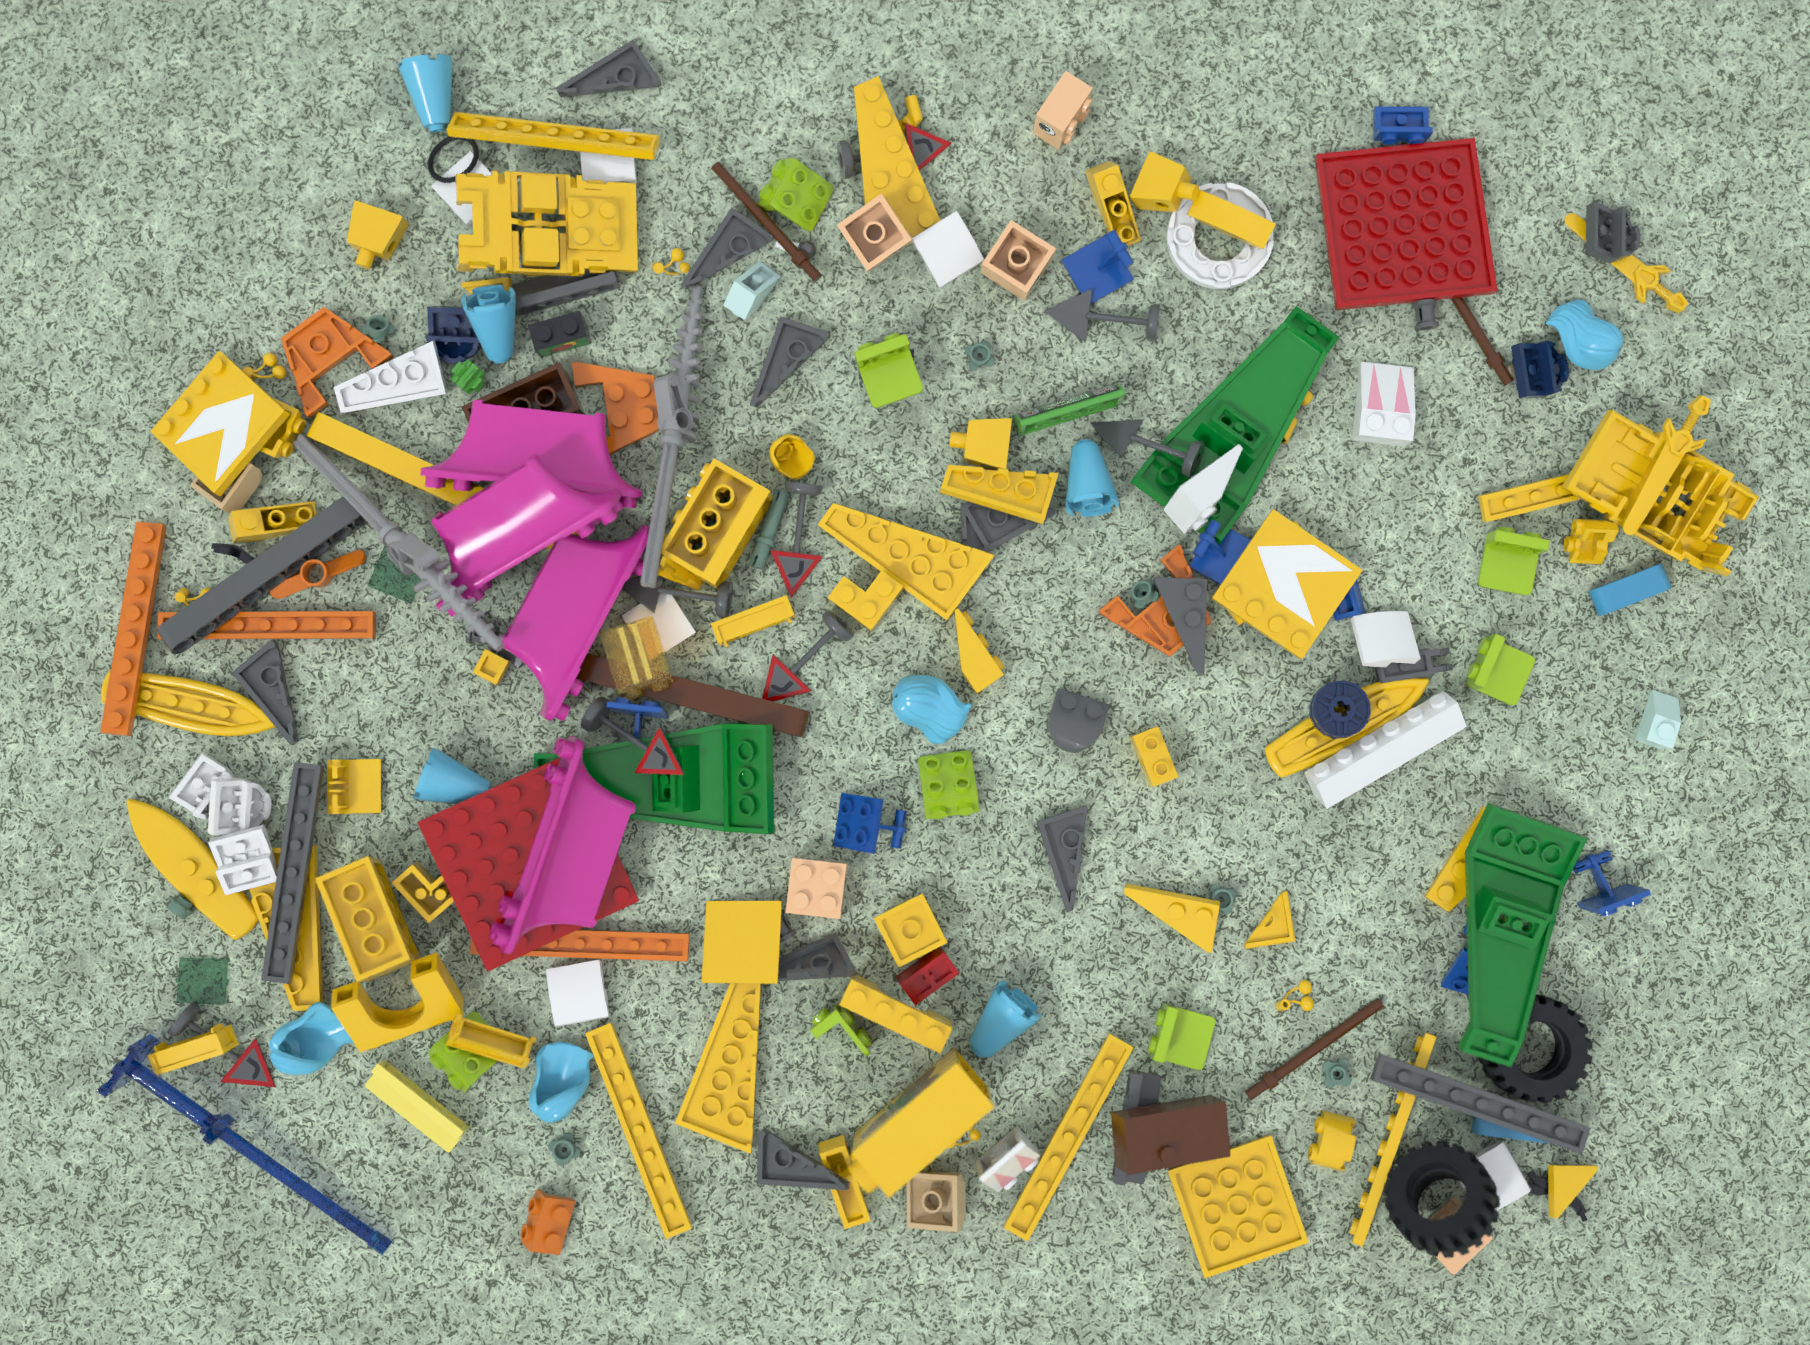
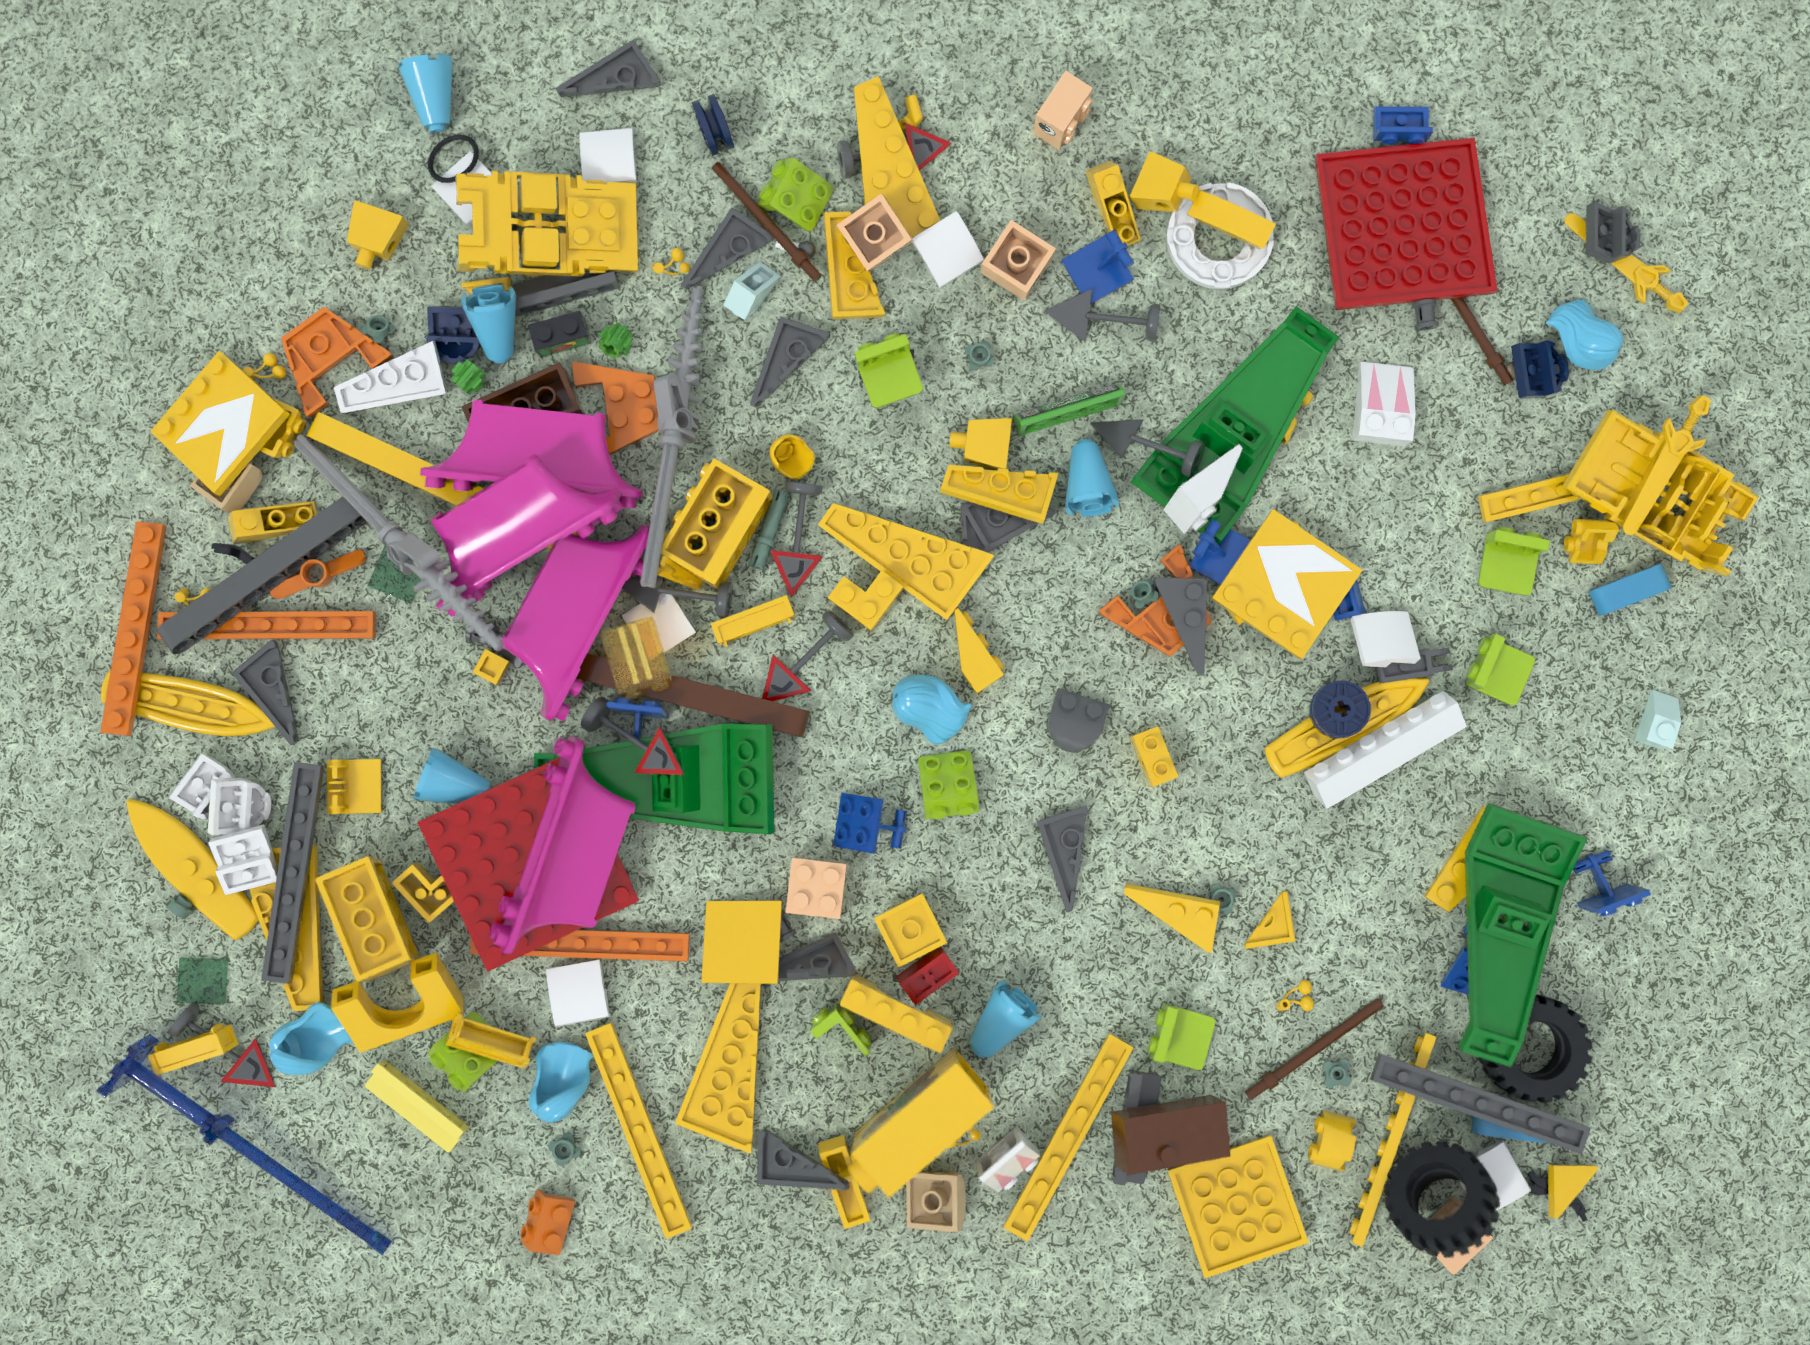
(554, 135): yellow tile -> none
(615, 340): none -> bright green gear
(713, 124): none -> dark blue wheel
(850, 284): none -> yellow wing

